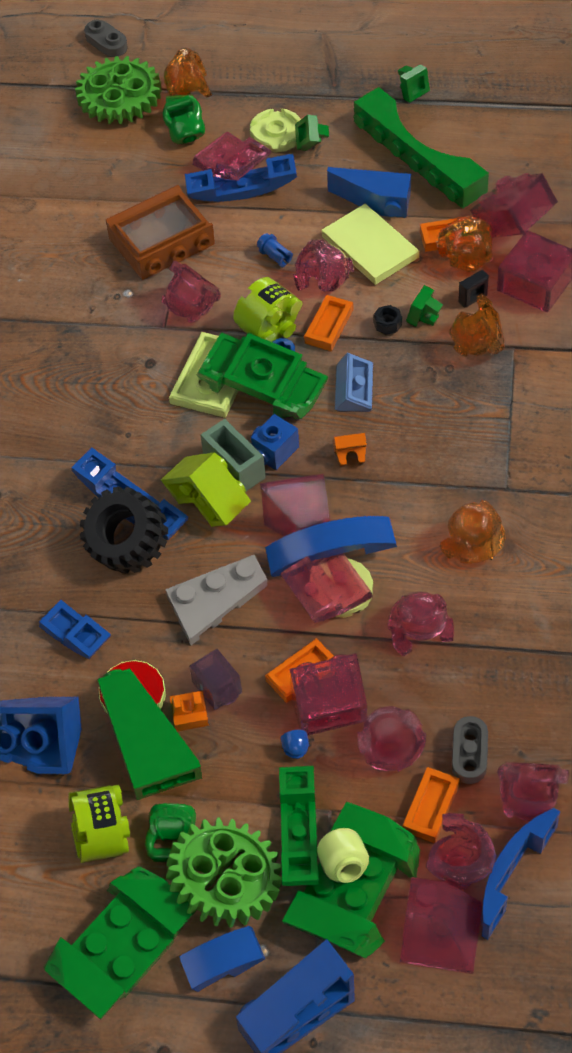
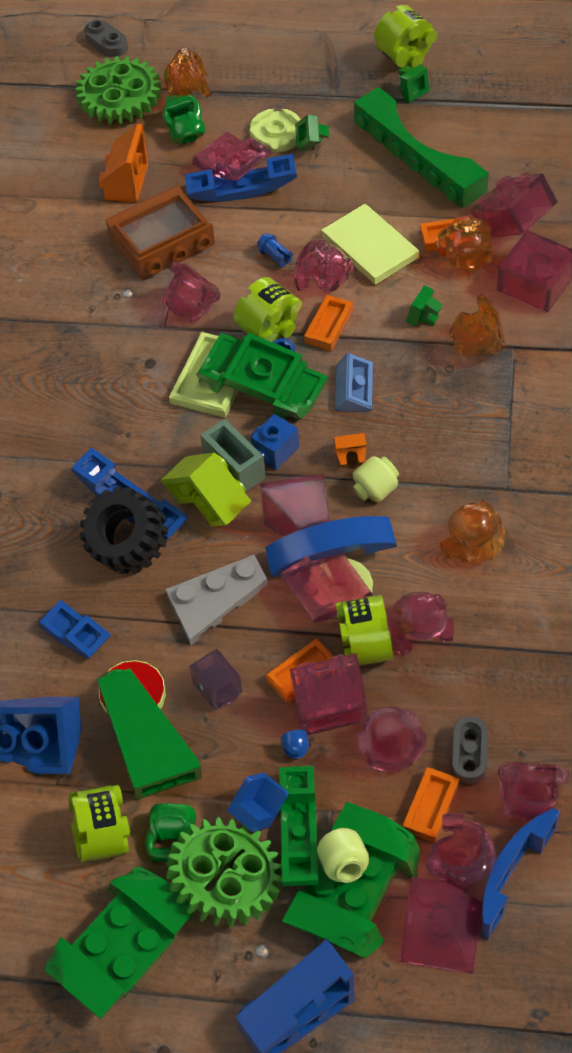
(125, 167): none -> orange slope
(189, 711): orange tile -> none
(222, 956): blue slope -> none
(257, 802): none -> blue panel
(365, 629): none -> lime brick
(375, 479): none -> yellowish green head
(382, 191): blue slope -> none
(387, 319): black tile -> none
(404, 36): none -> lime brick
(473, 287): black tile -> none

